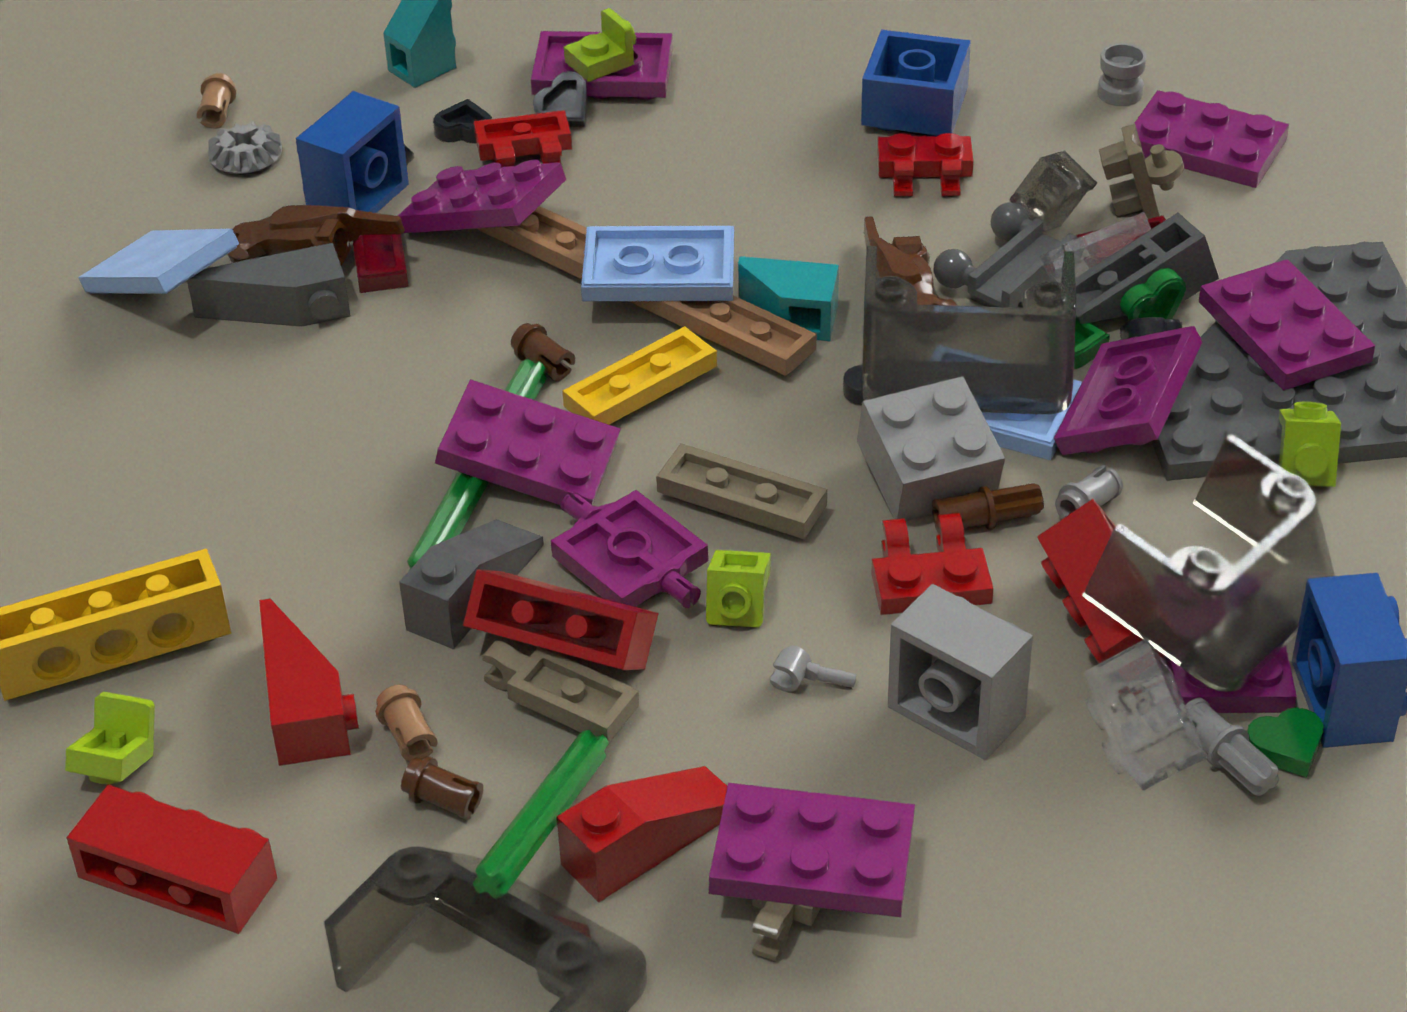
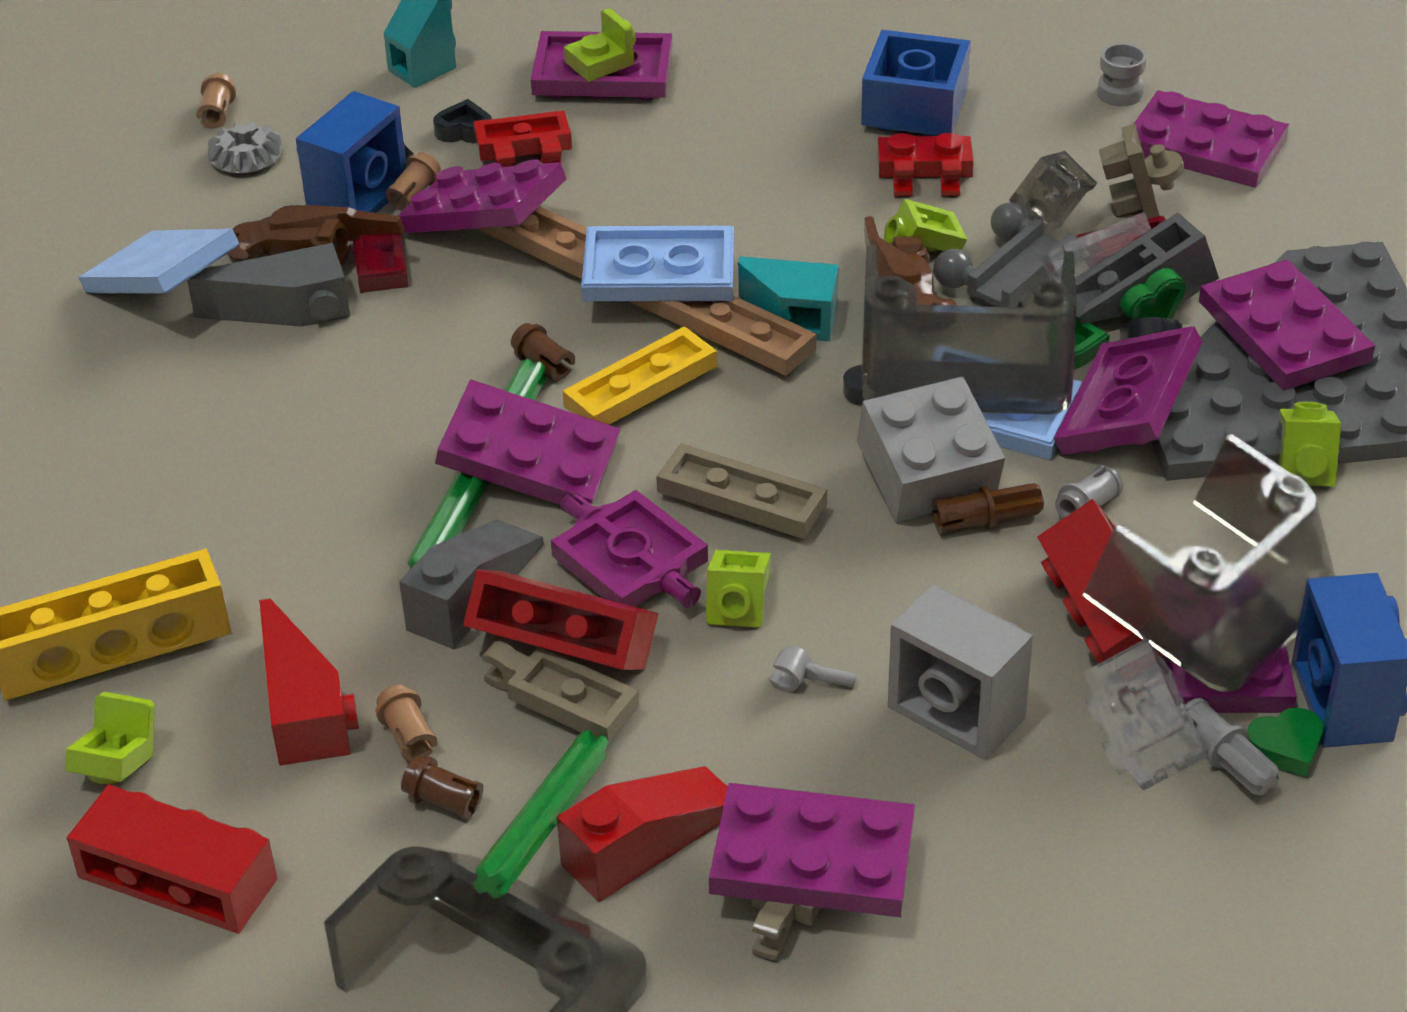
(419, 174): none -> medium nougat pin
(567, 94): black tile -> none
(904, 577): red plate -> none
(935, 226): none -> lime bracket

